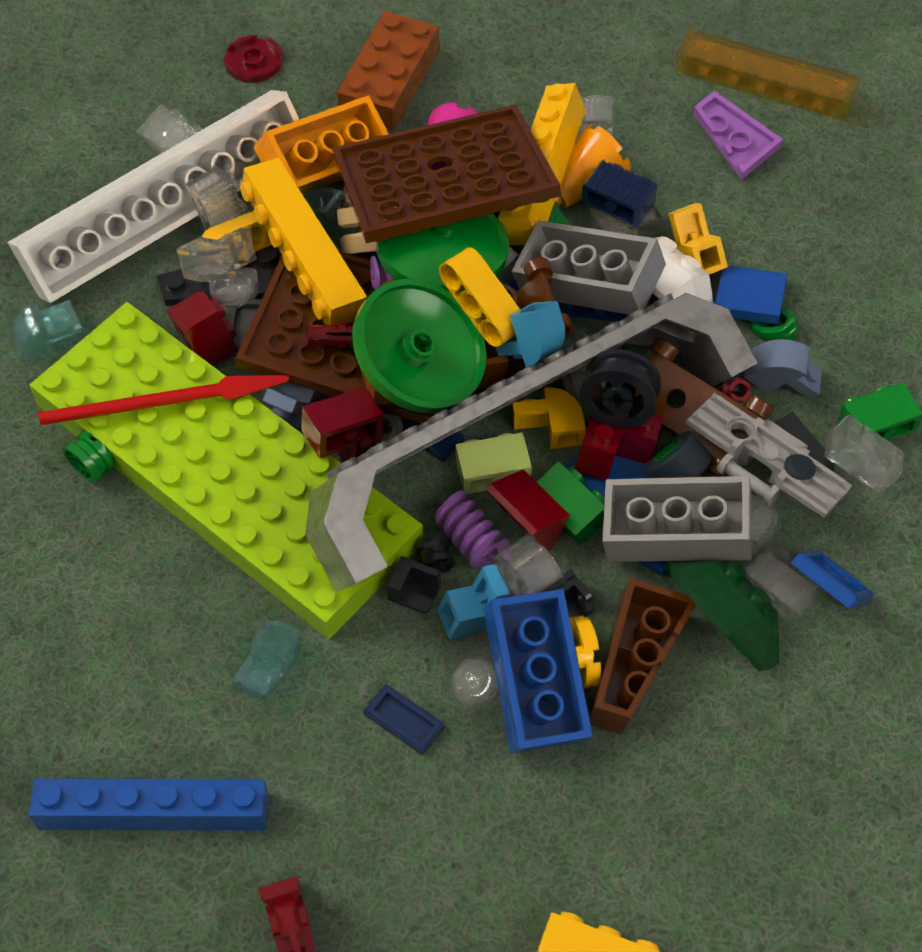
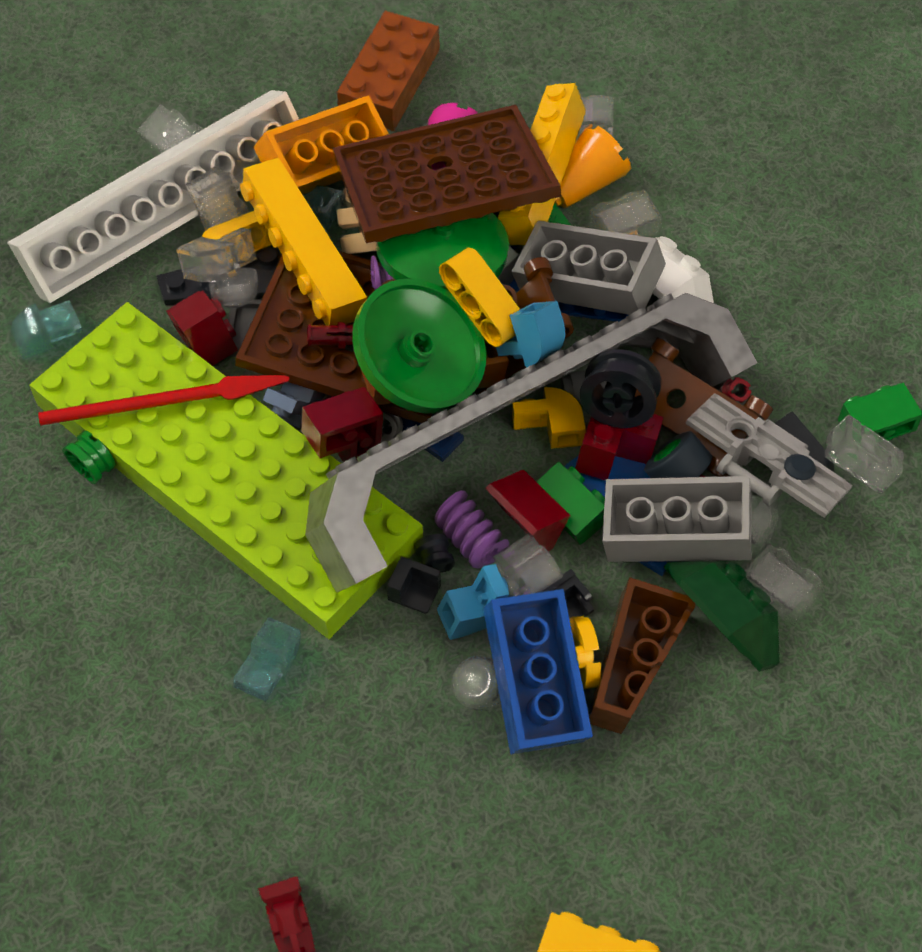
(149, 804): blue brick -> none
(253, 66): dark red tile -> none
(404, 719): dark blue tile -> none
(490, 460): yellowish green brick -> none
(619, 193): dark blue brick -> none
(694, 238): yellow brick -> none
(736, 134): medium lavender wing -> none
(752, 293): blue tile -> none
(767, 74): clear yellow brick -> none
(784, 363): sand blue brick -> none
(787, 331): green piece -> none
(833, 578): blue tile -> none

